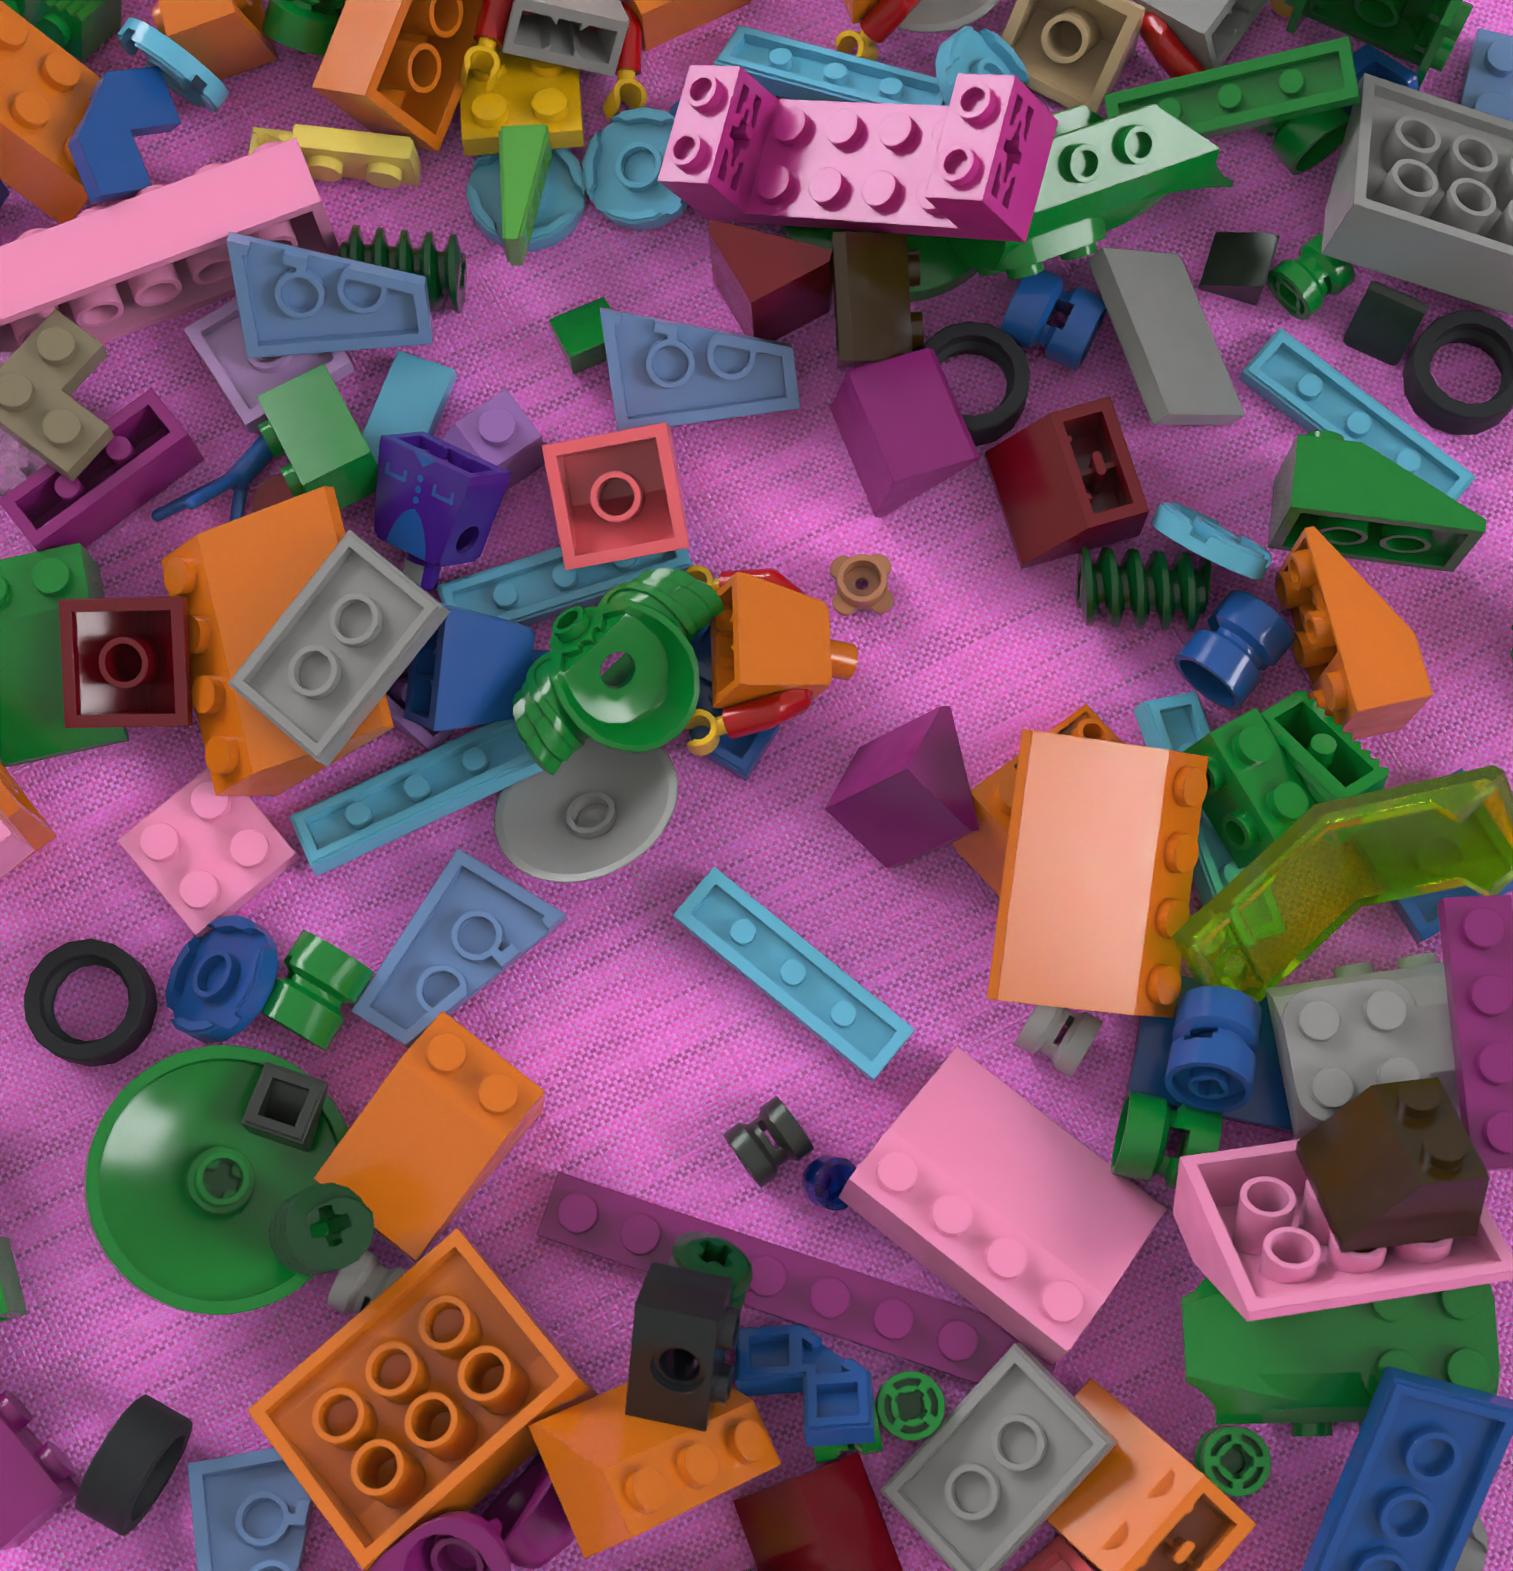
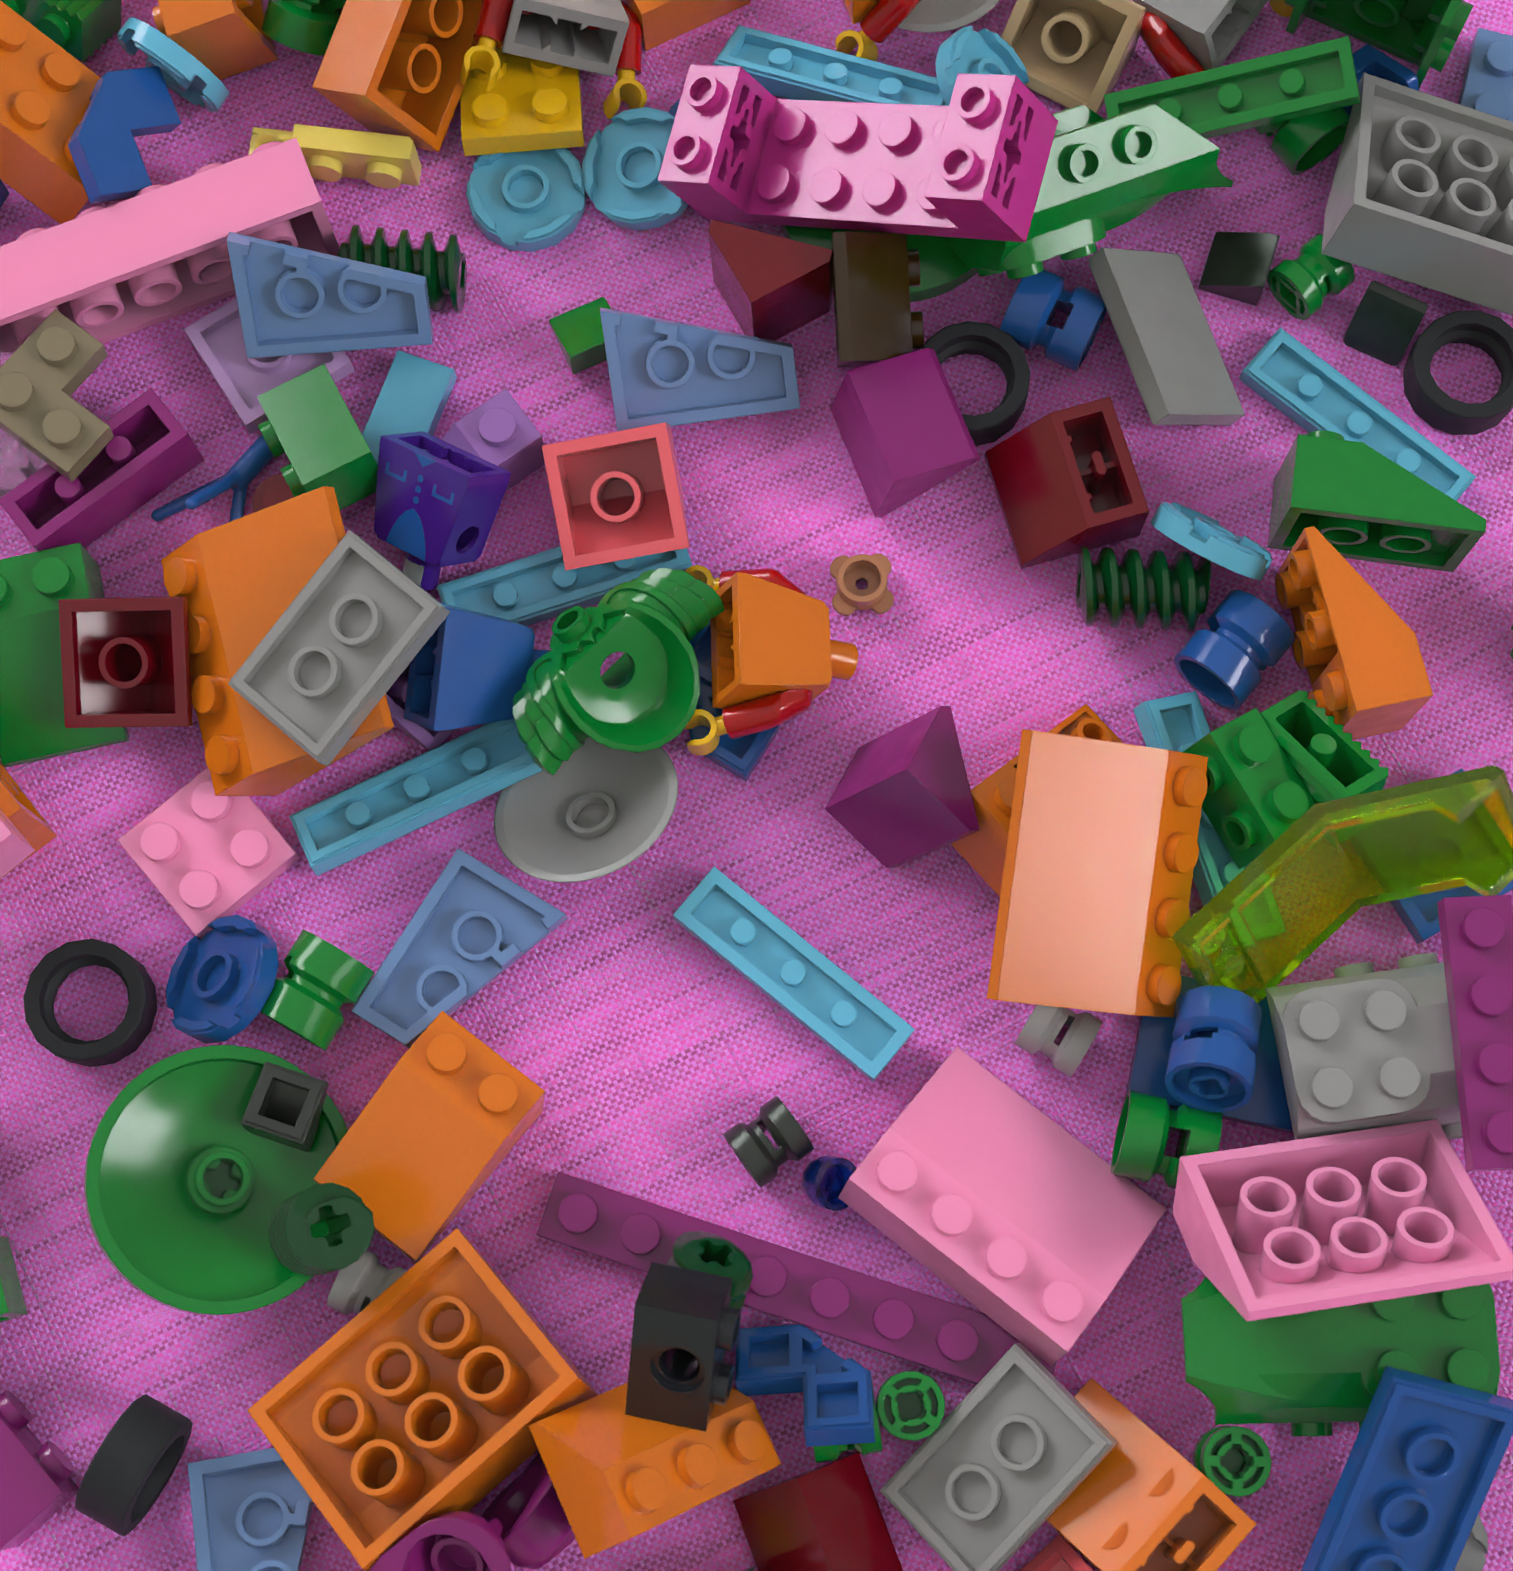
(523, 173): bright green slope -> none
(1395, 1168): dark brown slope -> none

